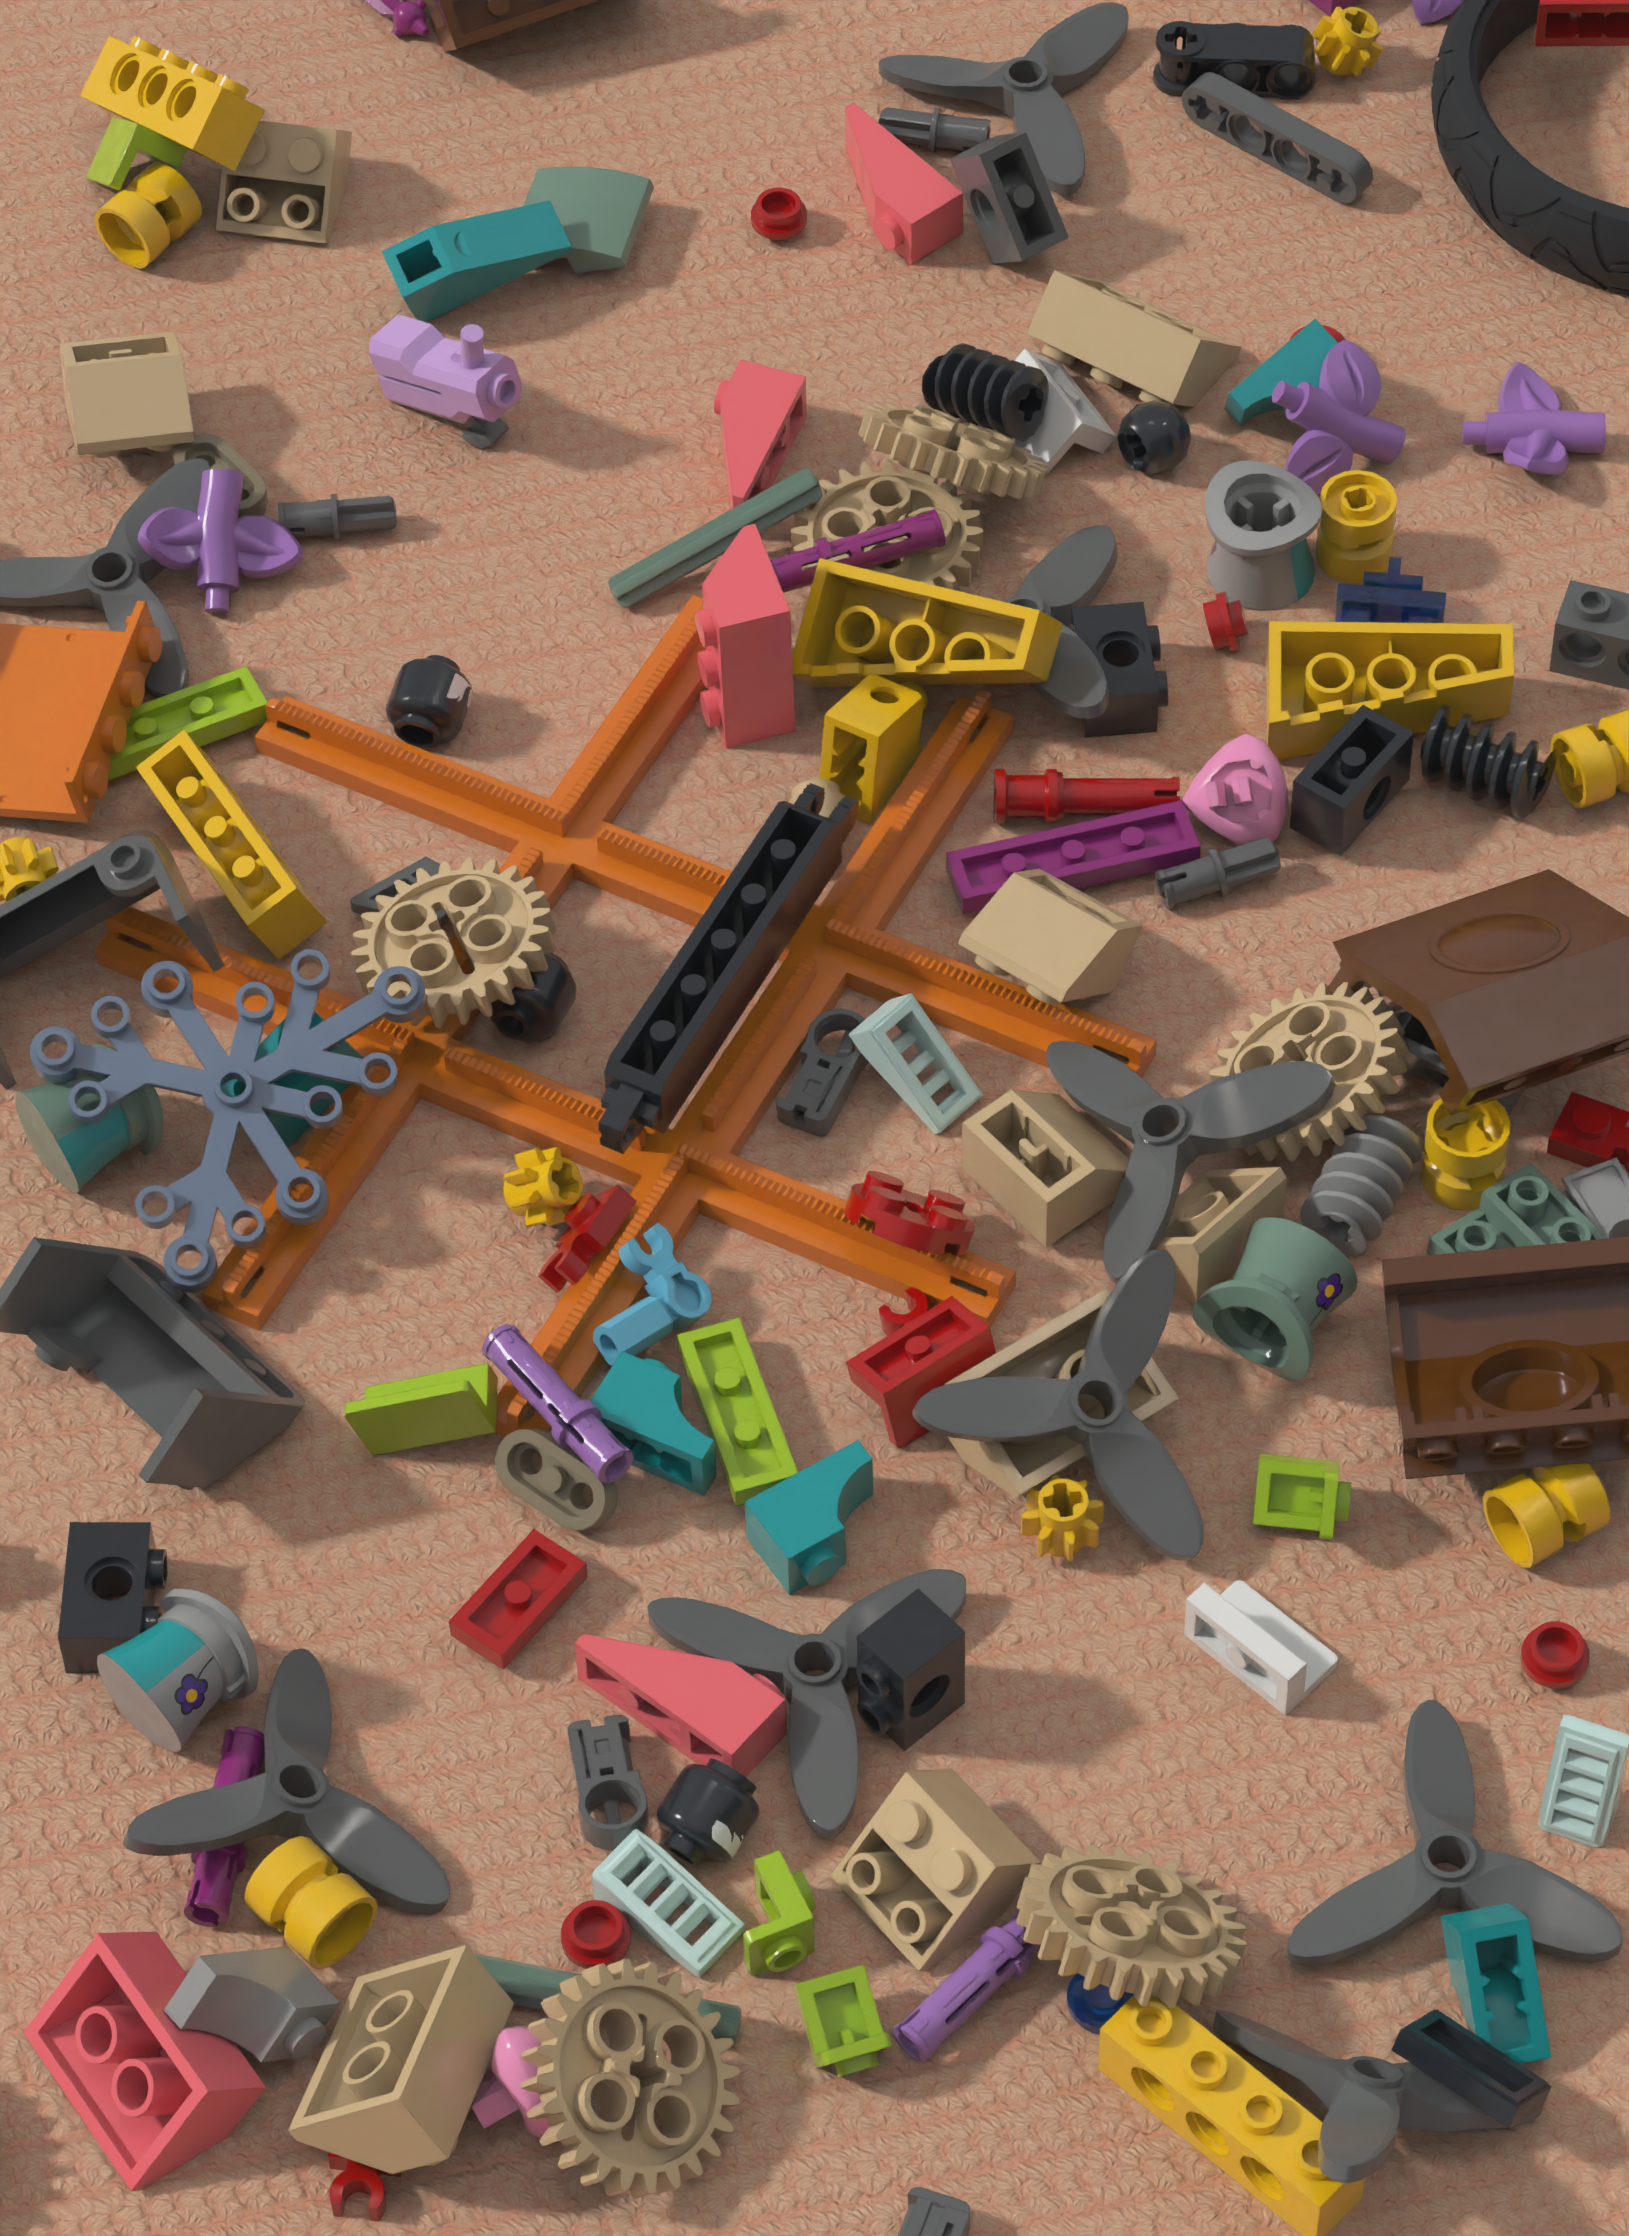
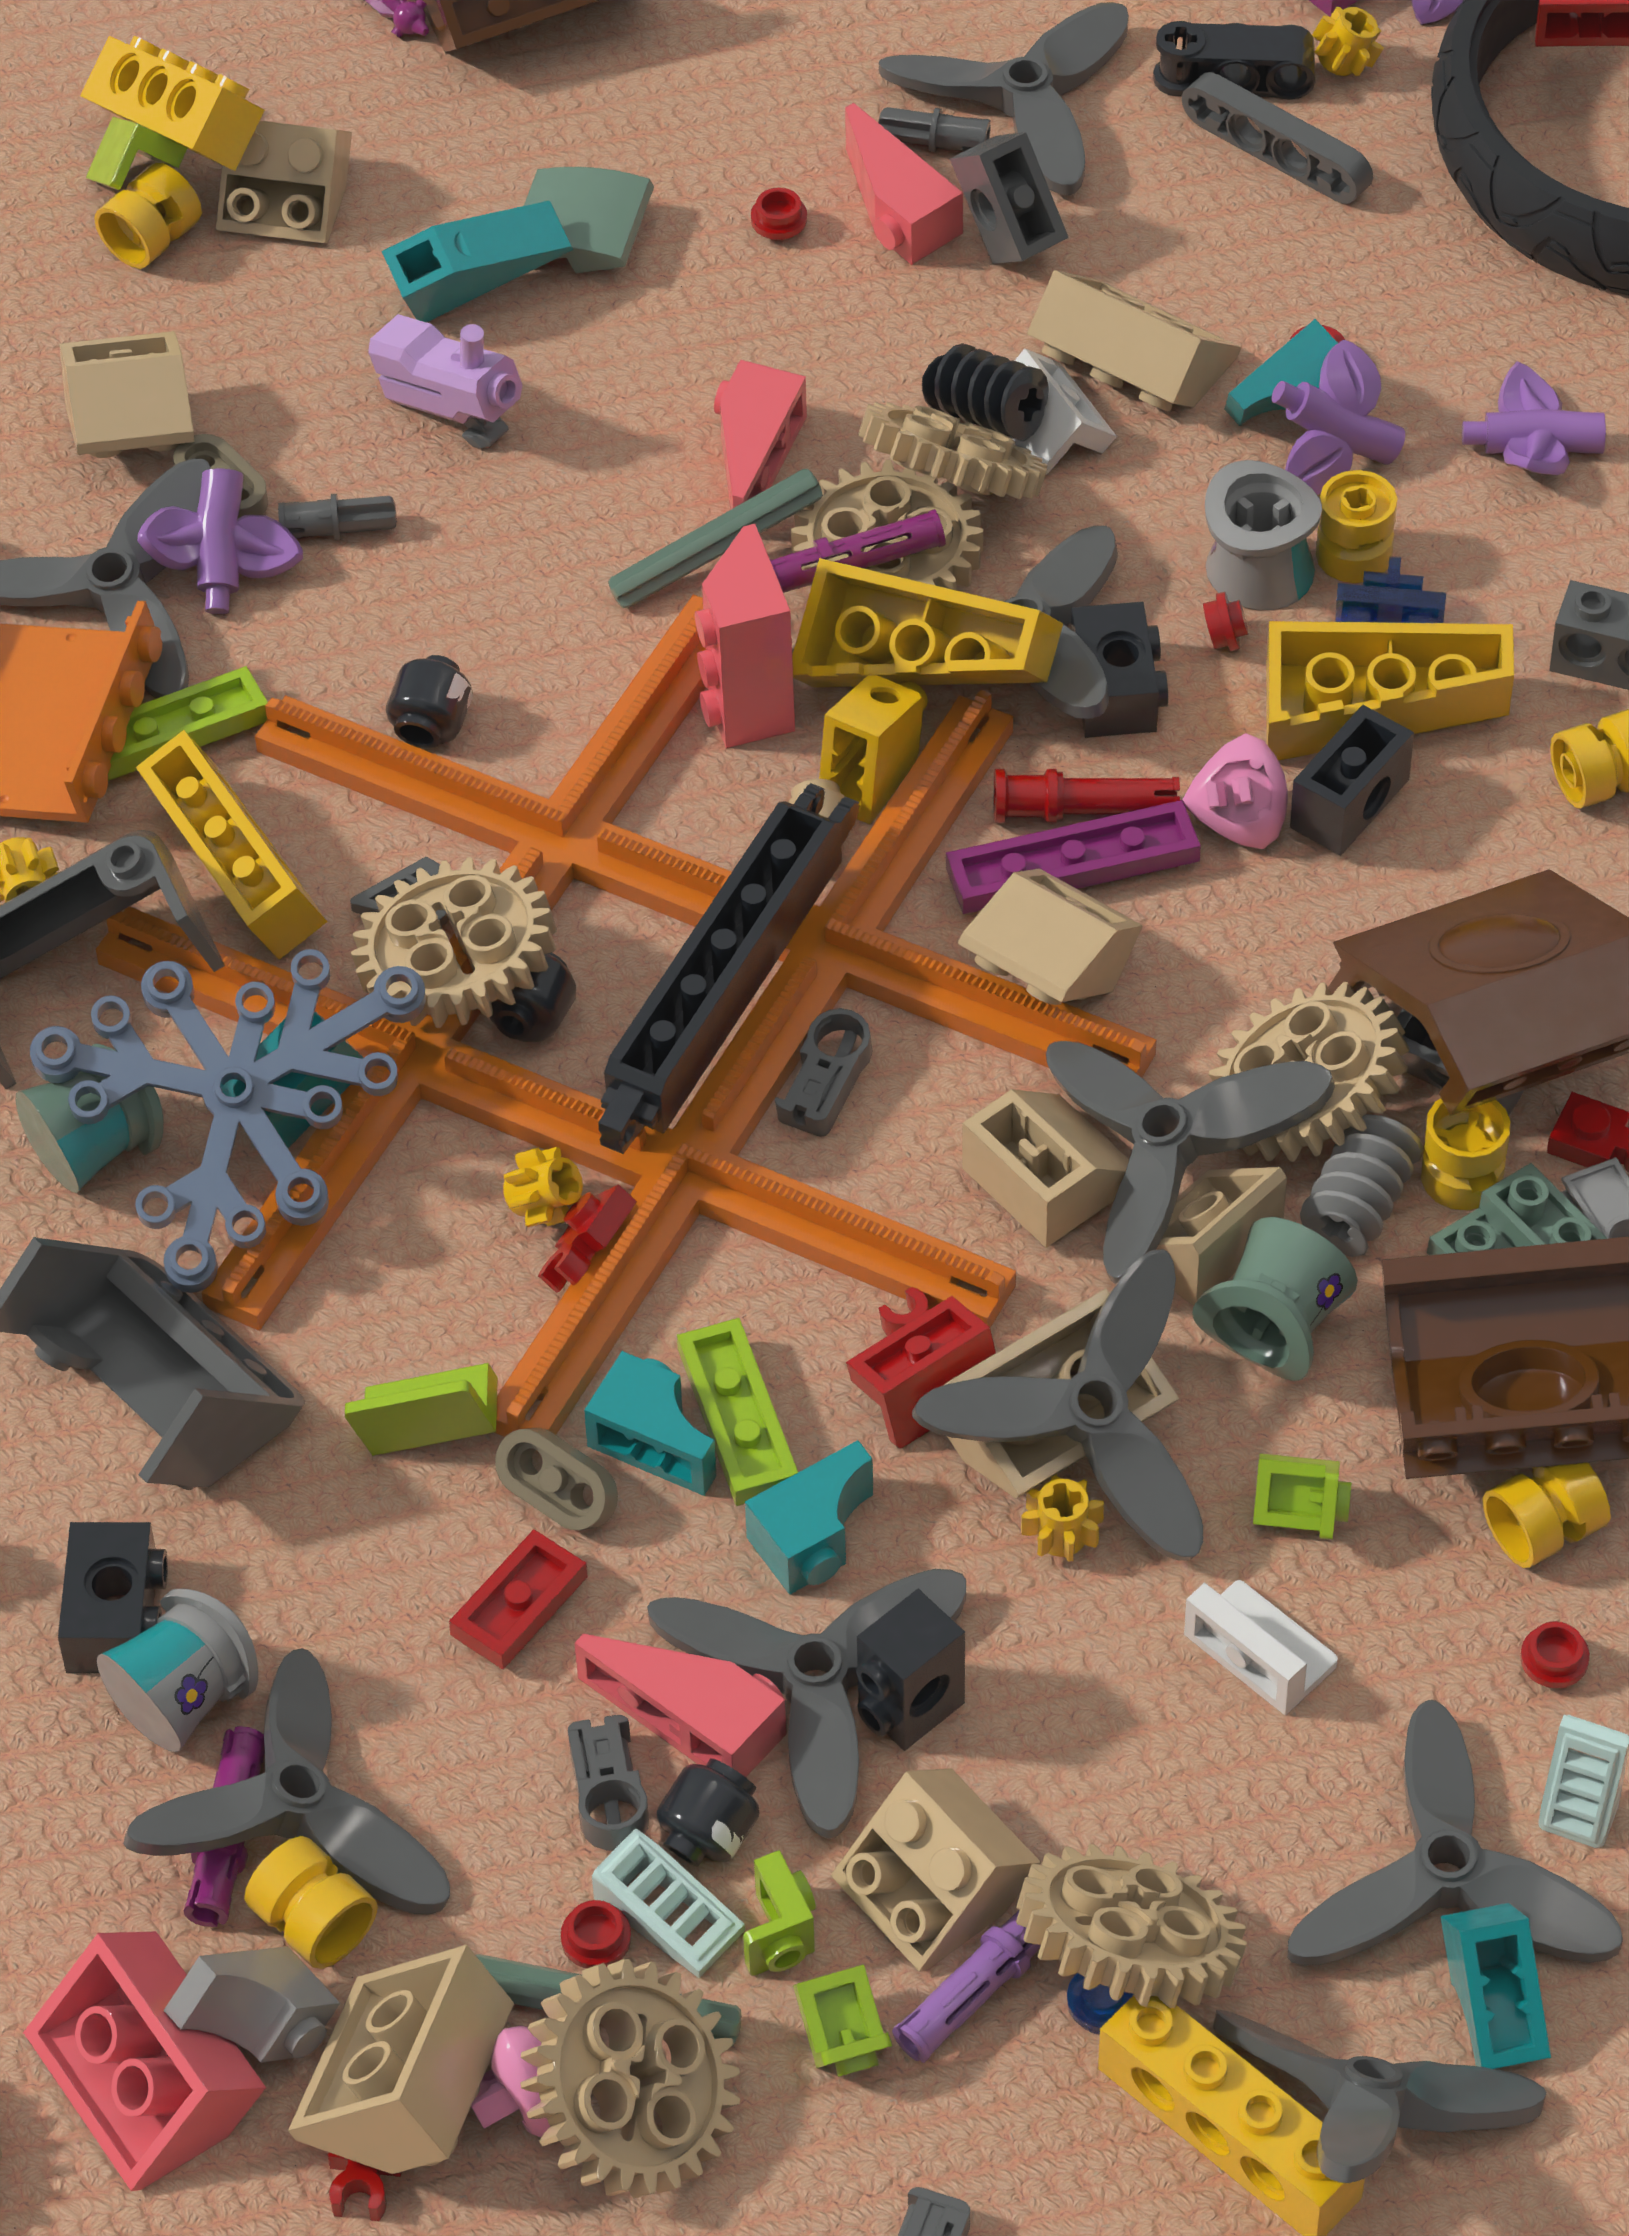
(573, 1421): medium lavender pin -> none
(673, 1304): medium azure bar -> none
(886, 1058): light aqua slope -> none
(910, 1217): red plate -> none
(1154, 437): black piece -> none
(1217, 872): dark grey axle -> none
(1471, 2068): black tile -> none
(1484, 764): black piece -> none

